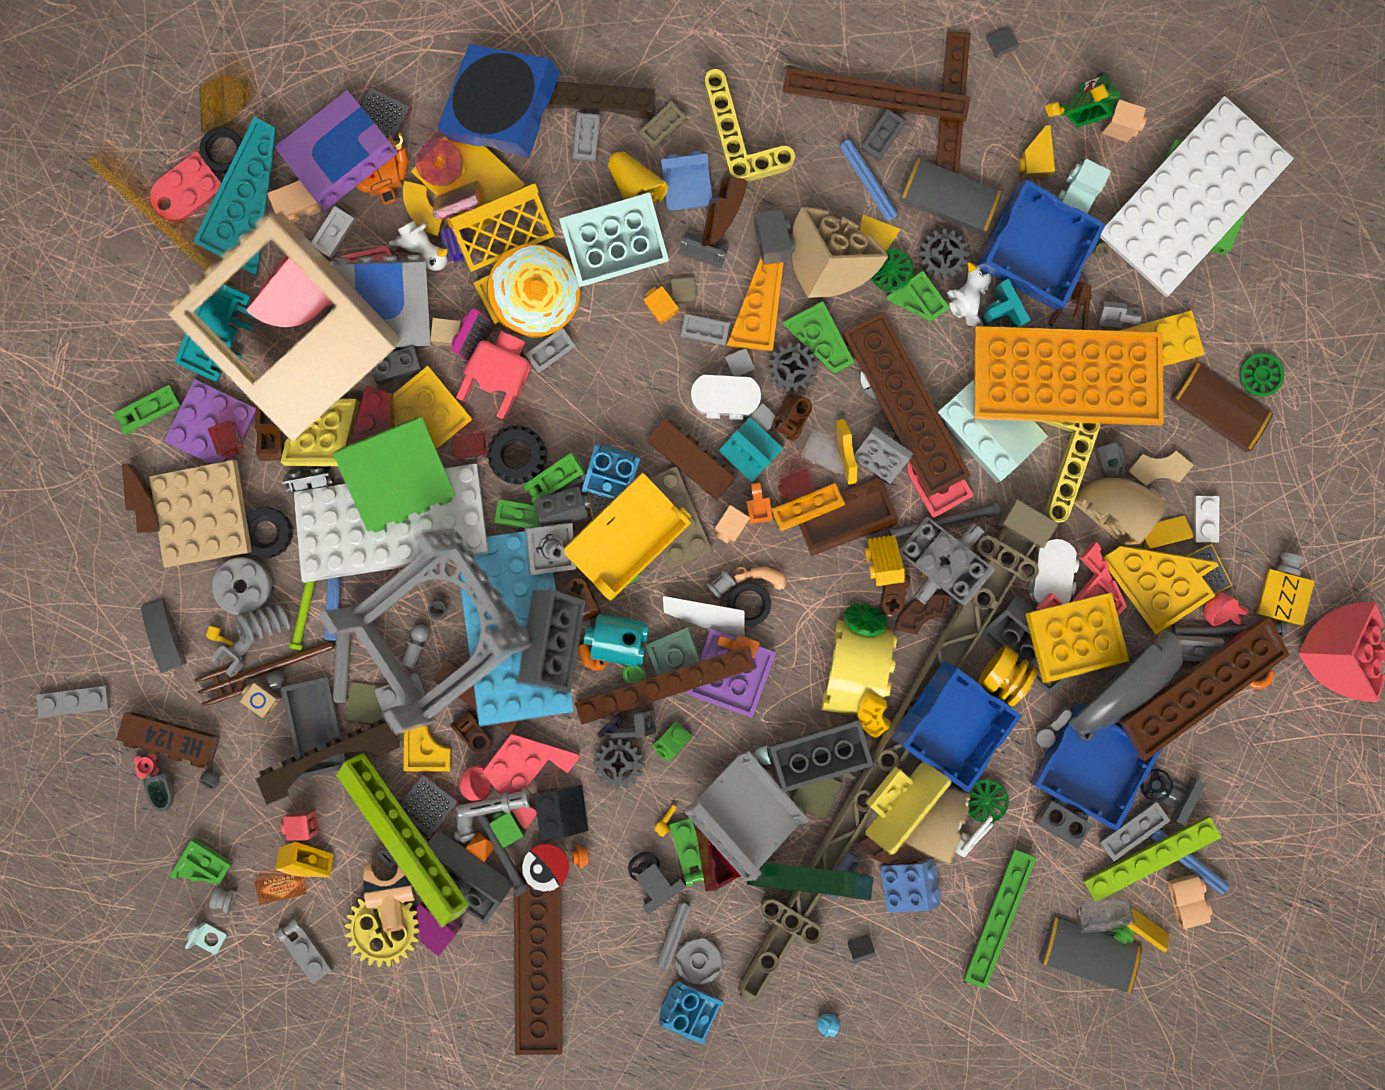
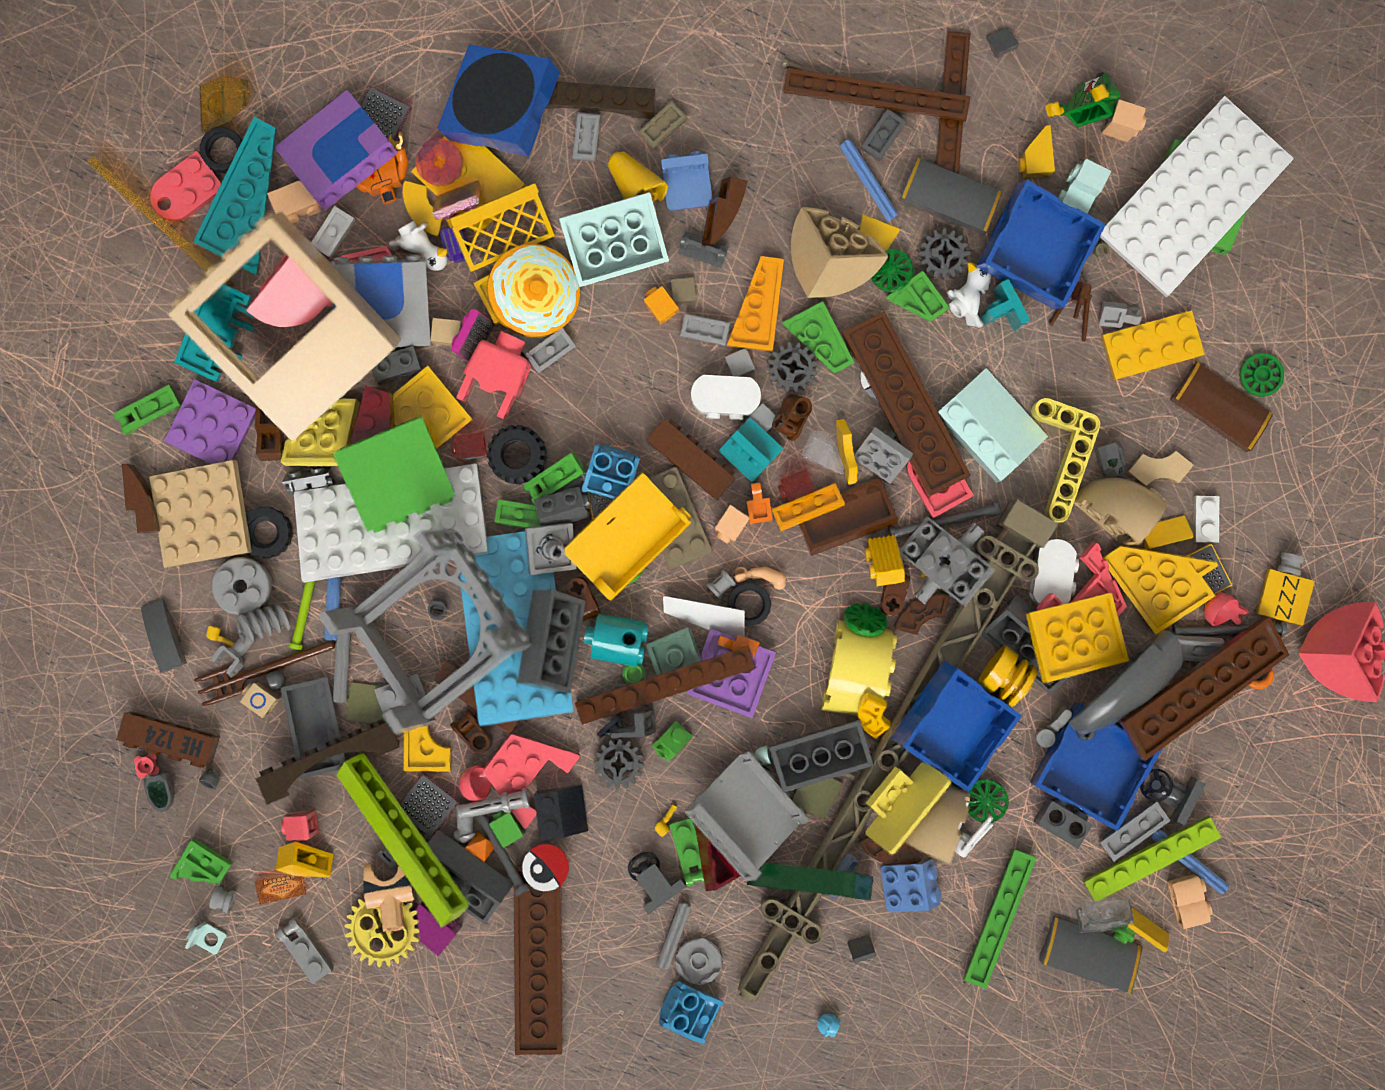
(73, 701): light grey plate -> none
(226, 439): clear red brick -> none
(419, 634): light grey pin -> none
(579, 856): orange plate -> none
(585, 655): orange arm -> none
(734, 136): light yellow beam -> none
(773, 236): dark grey brick -> none
(1068, 375): light orange plate -> none

